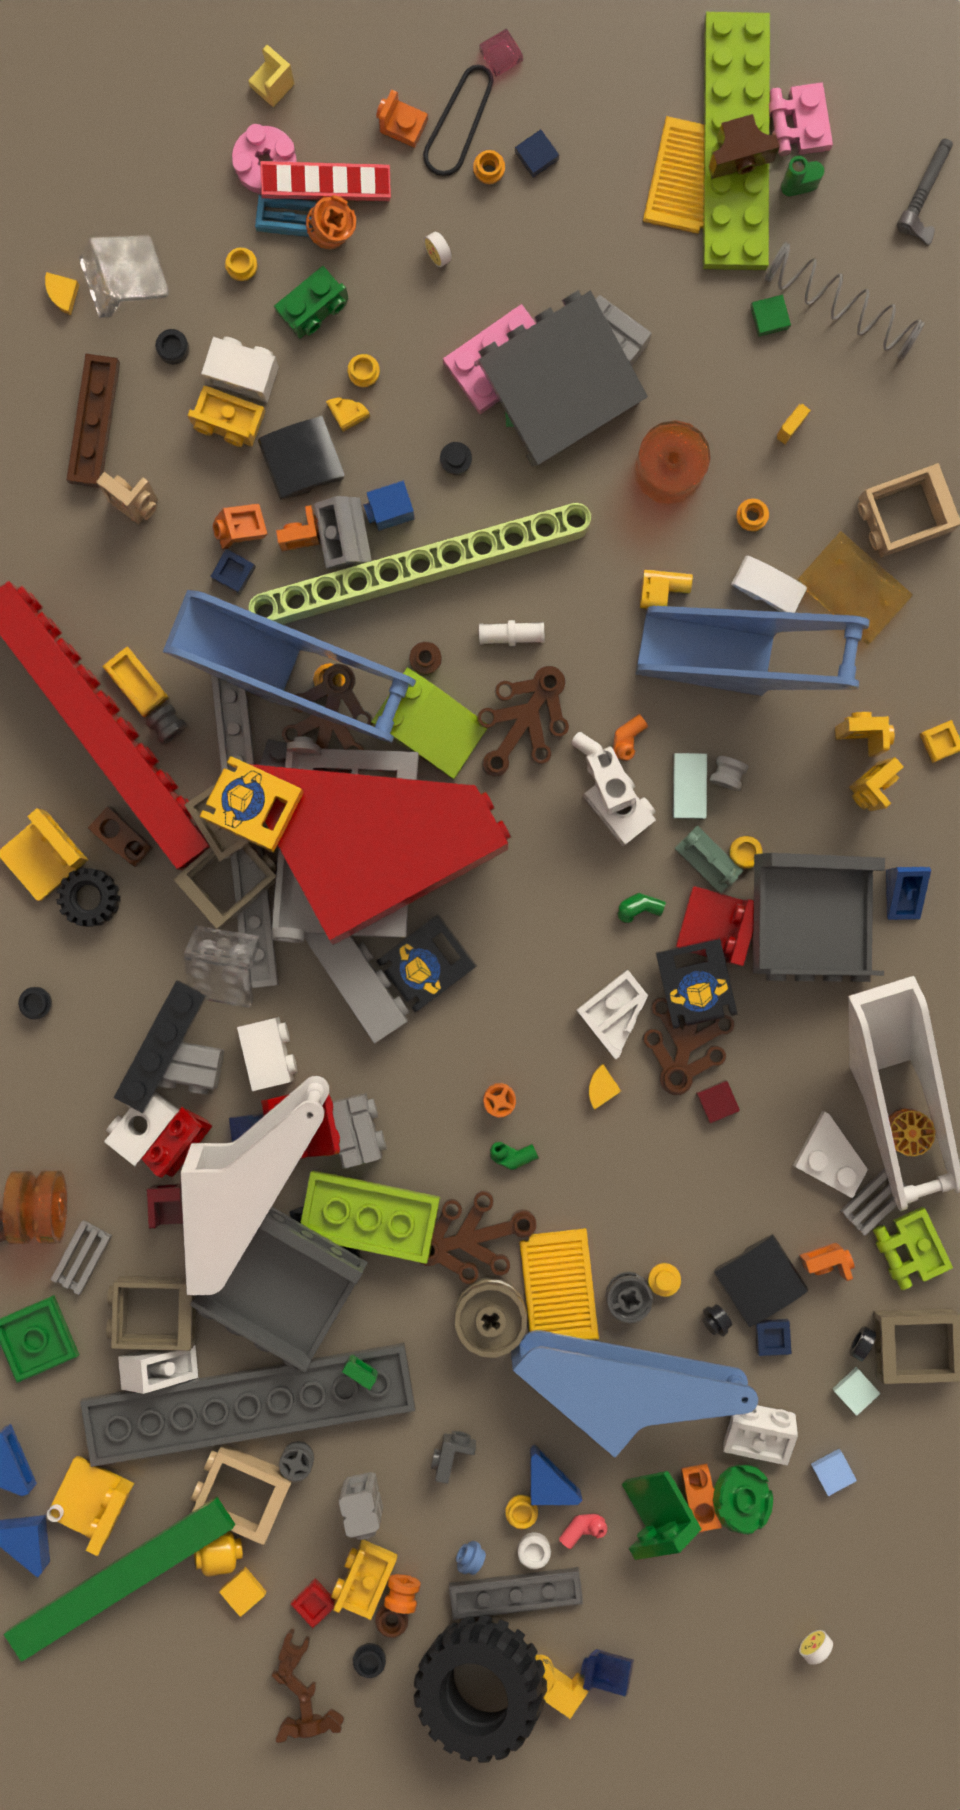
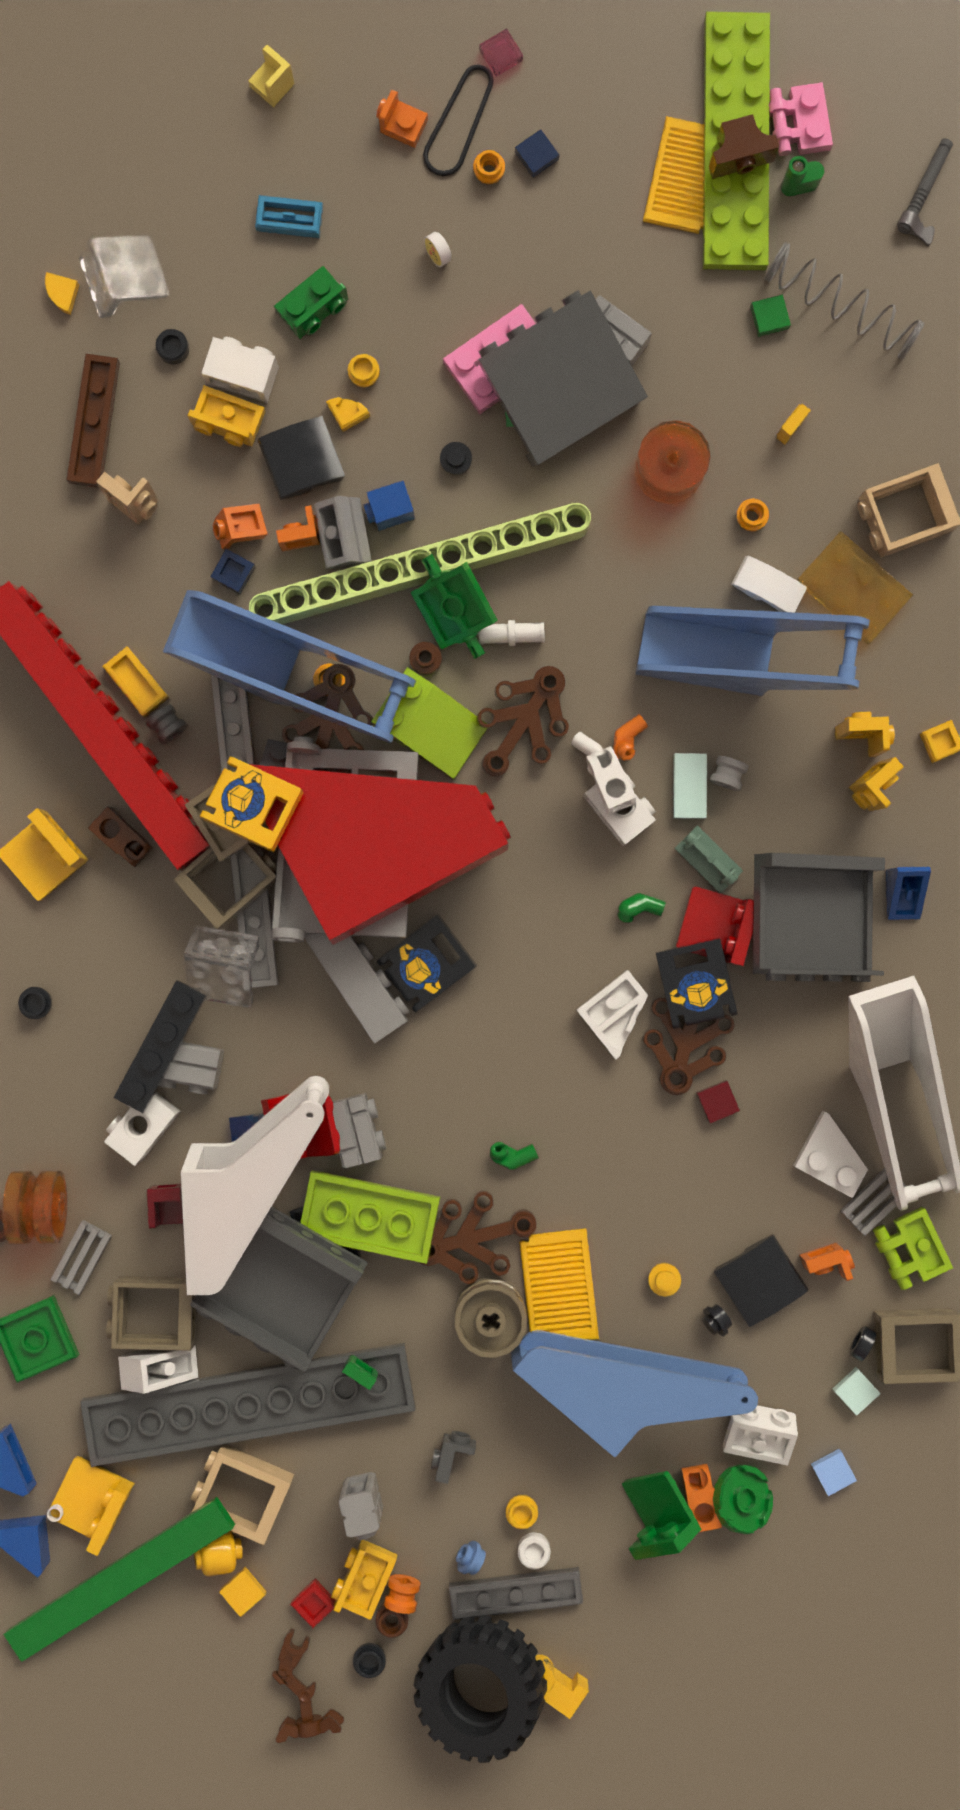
(69, 892): black tyre -> none
(174, 1142): red bracket -> none
(241, 264): yellow plate -> none
(256, 142): bright pink plate -> none
(267, 1053): white brick -> none
(294, 1468): dark grey wheel -> none
(318, 180): tile -> none
(331, 222): orange wheel -> none
(454, 606): none -> green plate
(501, 1104): orange wheel -> none
(549, 1483): blue slope -> none
(583, 1525): coral arm -> none
(602, 1087): yellow tile -> none
(607, 1672): clear blue bracket -> none
(629, 1297): dark grey wheel -> none
(659, 583): yellow piece -> none
(743, 851): yellow tile -> none
(773, 1337): dark blue tile -> none
(820, 1647): tile -> none
(911, 1131): wheel -> none

